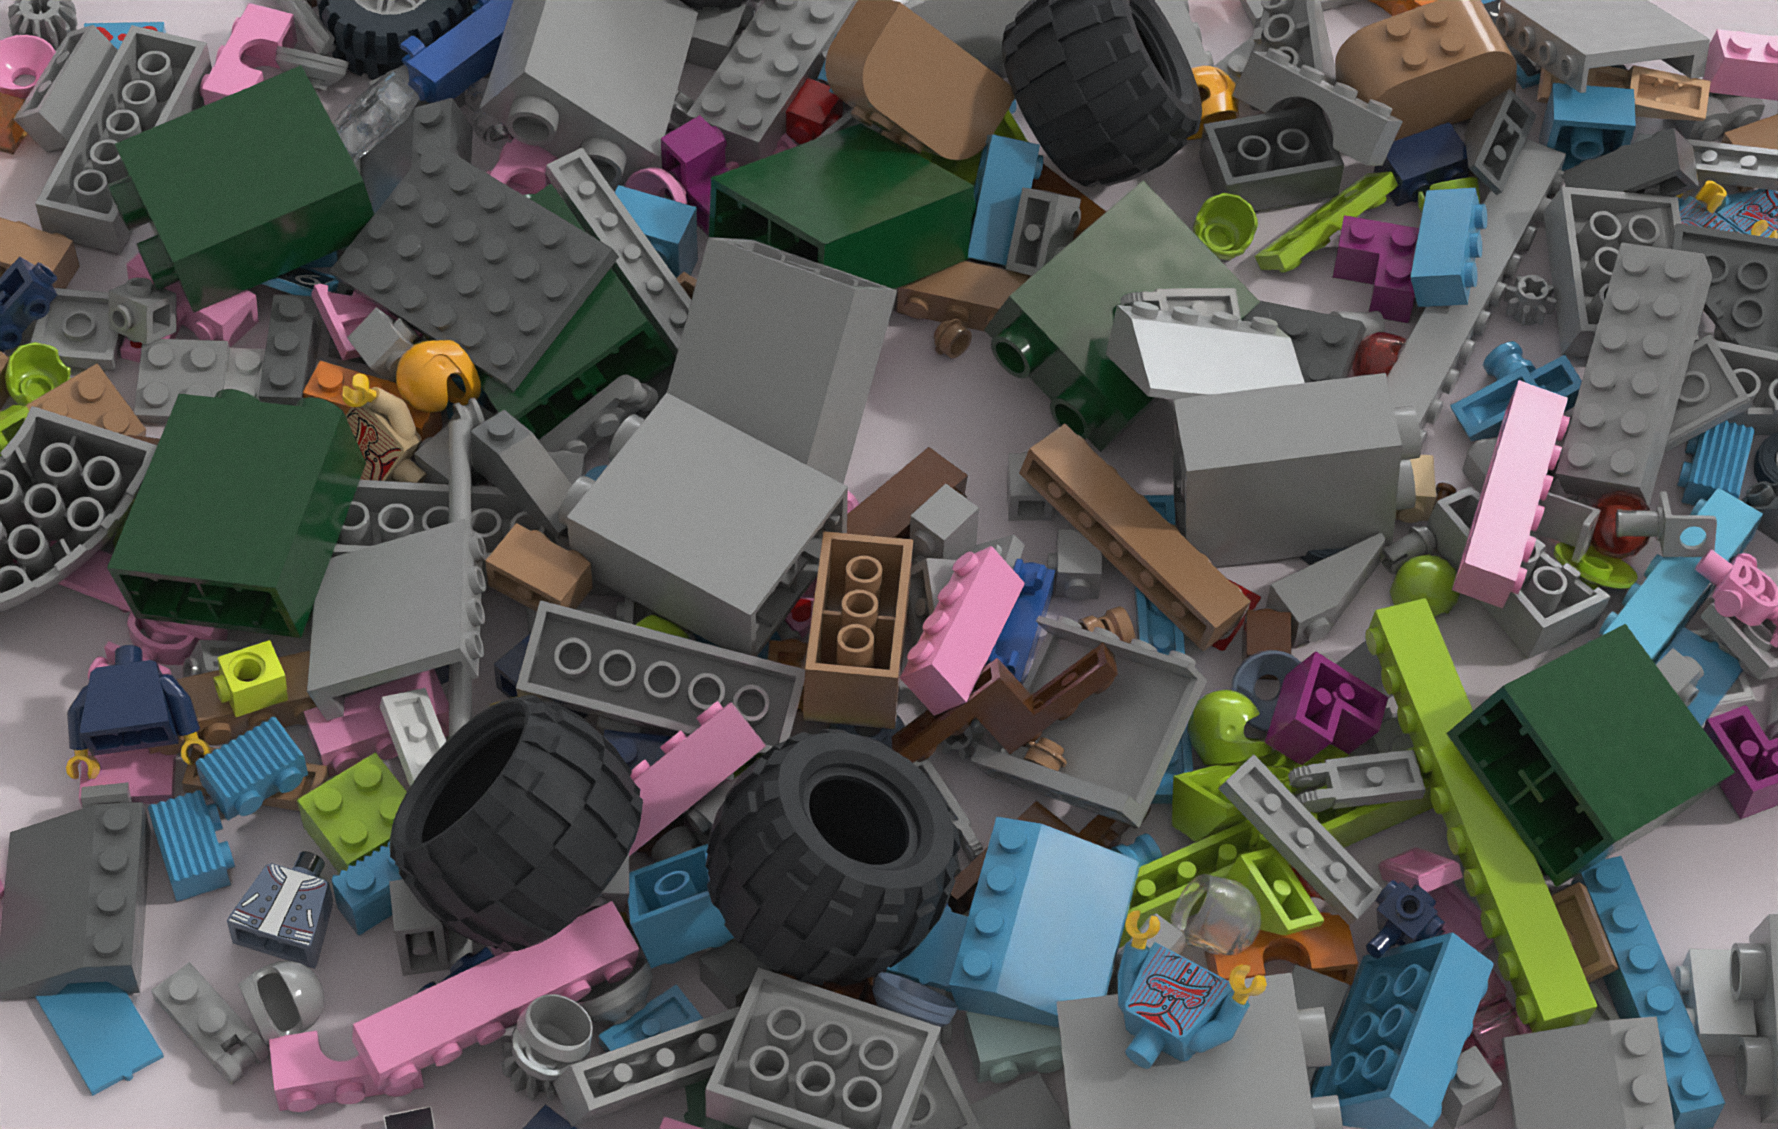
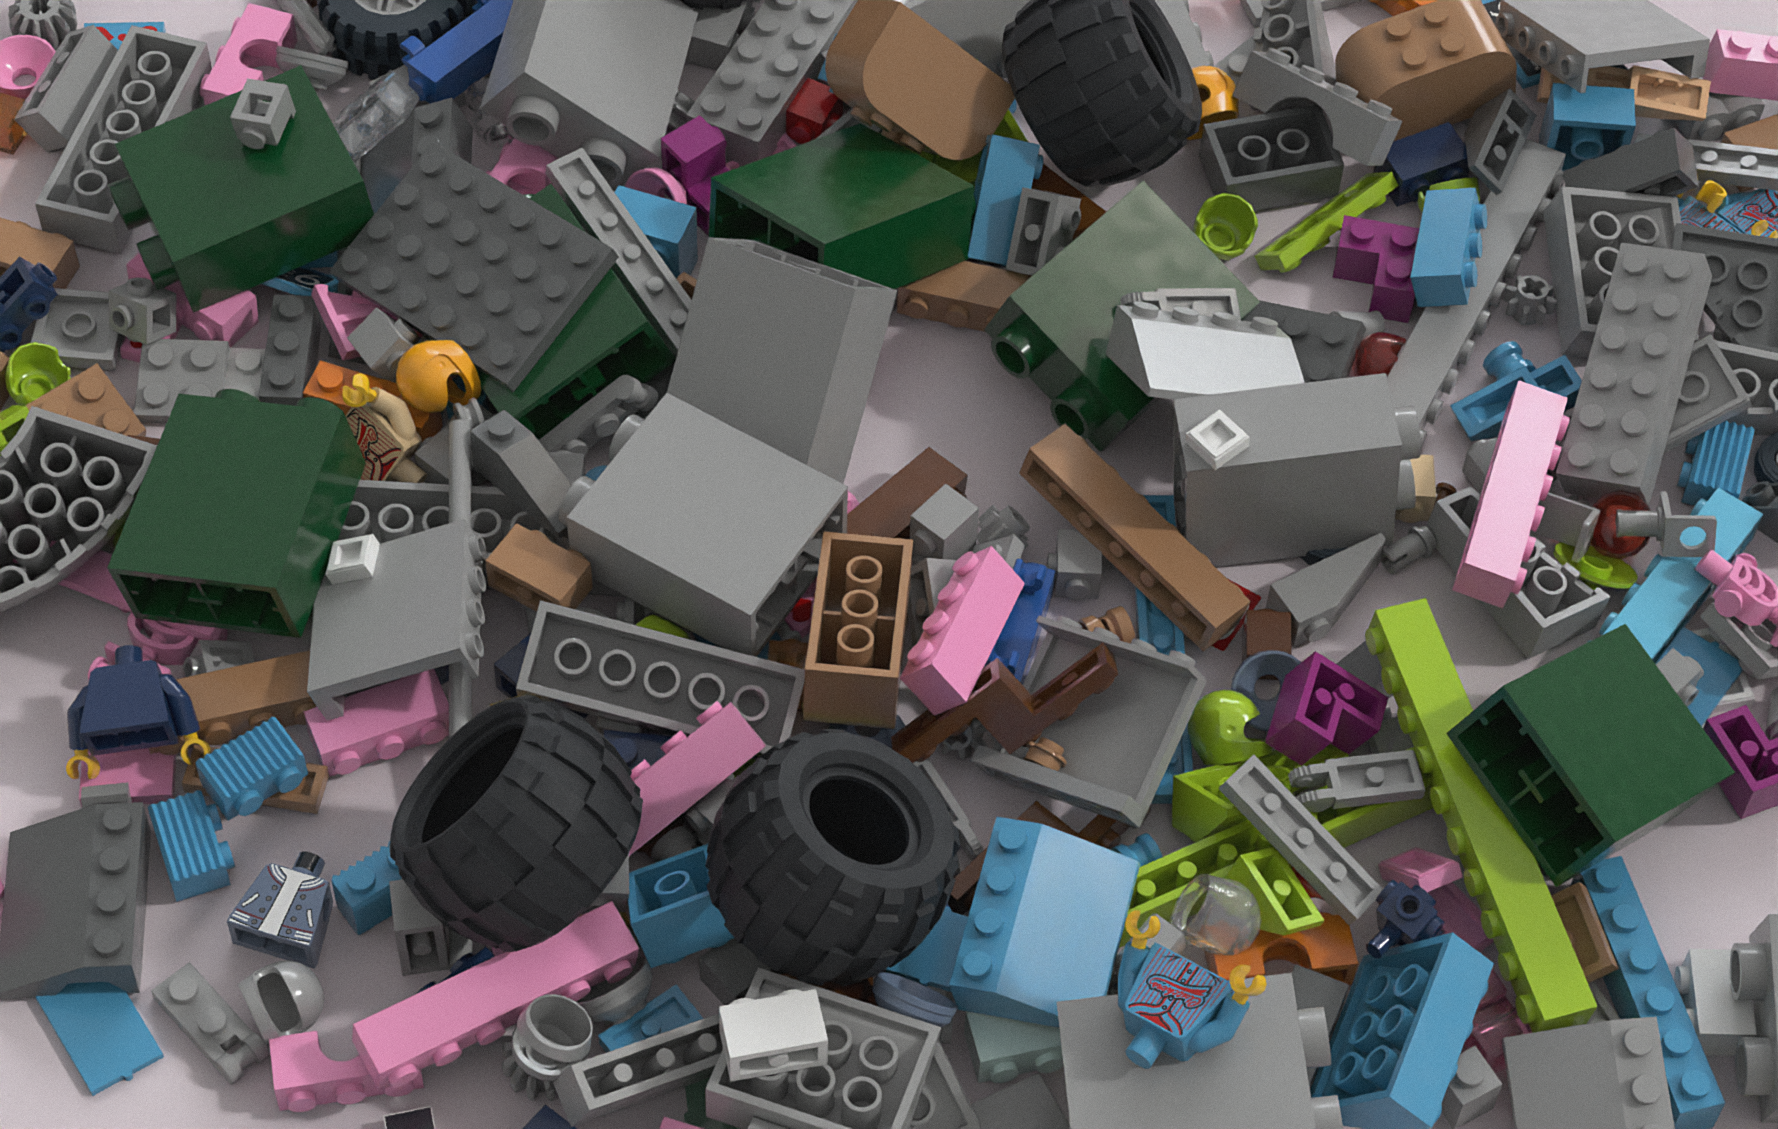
(255, 663): neon yellow brick -> none
(262, 121): none -> light grey brick
(352, 559): none -> white tile
(353, 812): lime brick -> none
(412, 729): white plate -> none
(773, 1034): none -> white brick
(952, 338): medium nougat plate -> none
(1002, 523): none -> light grey gear
(1022, 498): light grey brick -> none
(1217, 439): none -> white tile
(1426, 578): lime hair -> none

